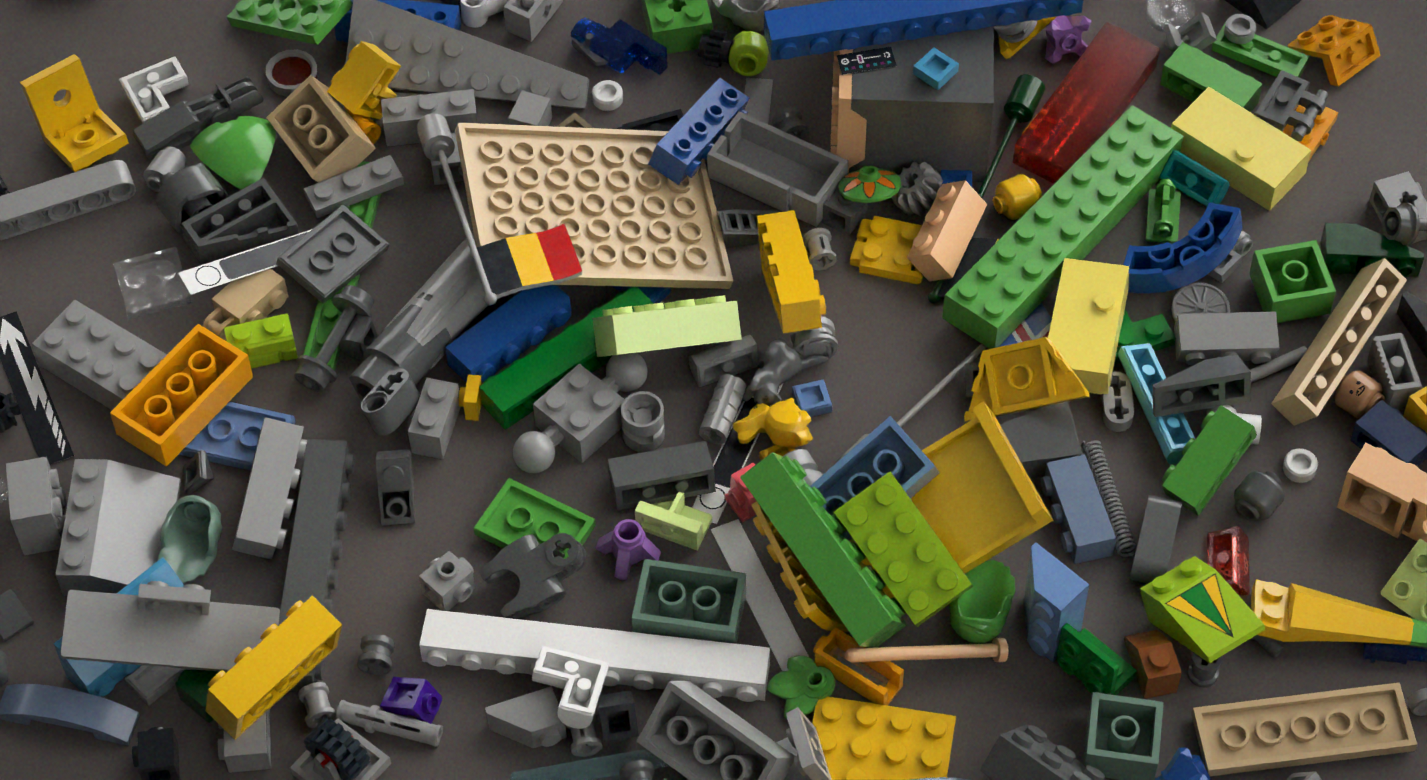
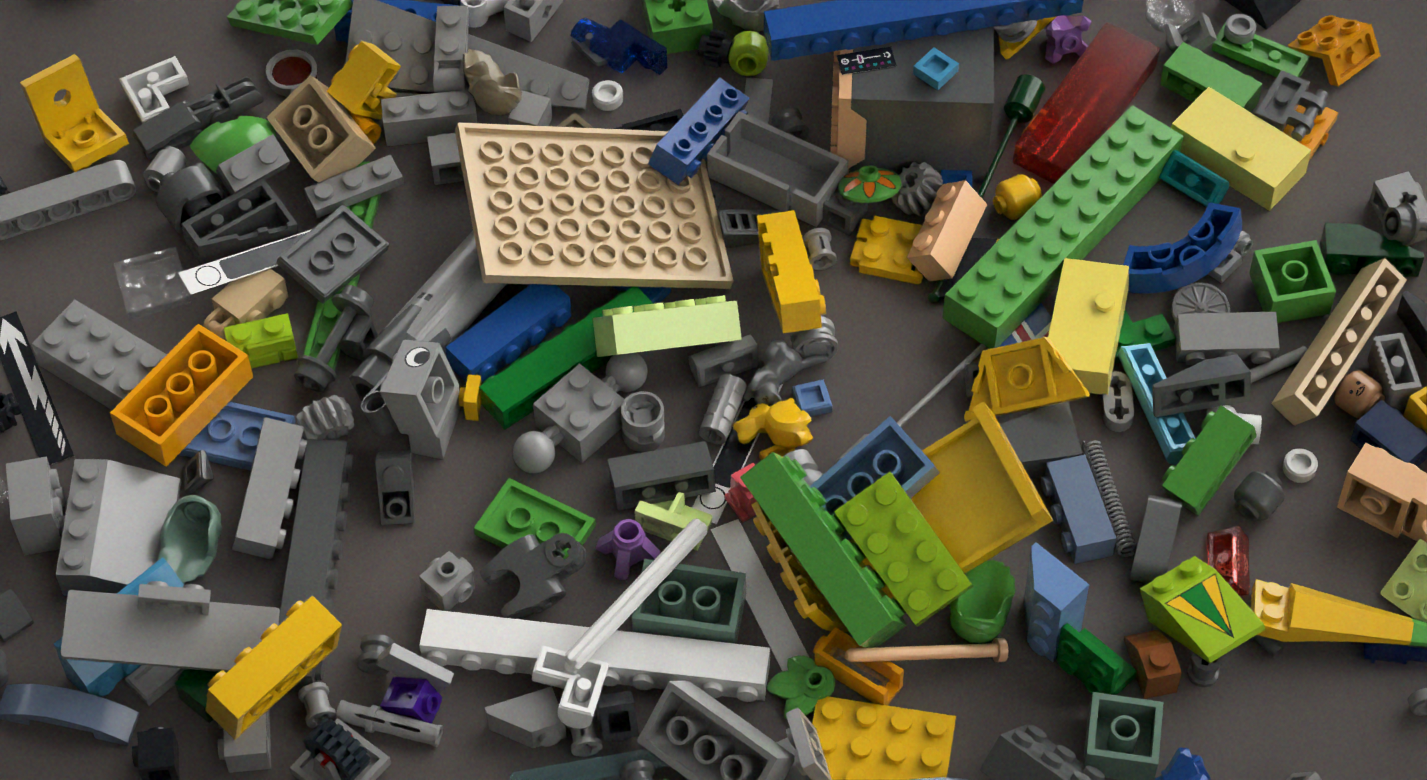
(253, 164): none -> light grey brick
(326, 419): none -> light grey gear
(410, 665): none -> light grey tile
(419, 388): none -> light grey brick
(450, 45): none -> light grey plate
(489, 86): none -> dark tan hair
(513, 261): flag -> none
(635, 594): none -> white axle
(1163, 213): bright green hinge -> none
(1303, 729): tan plate -> none

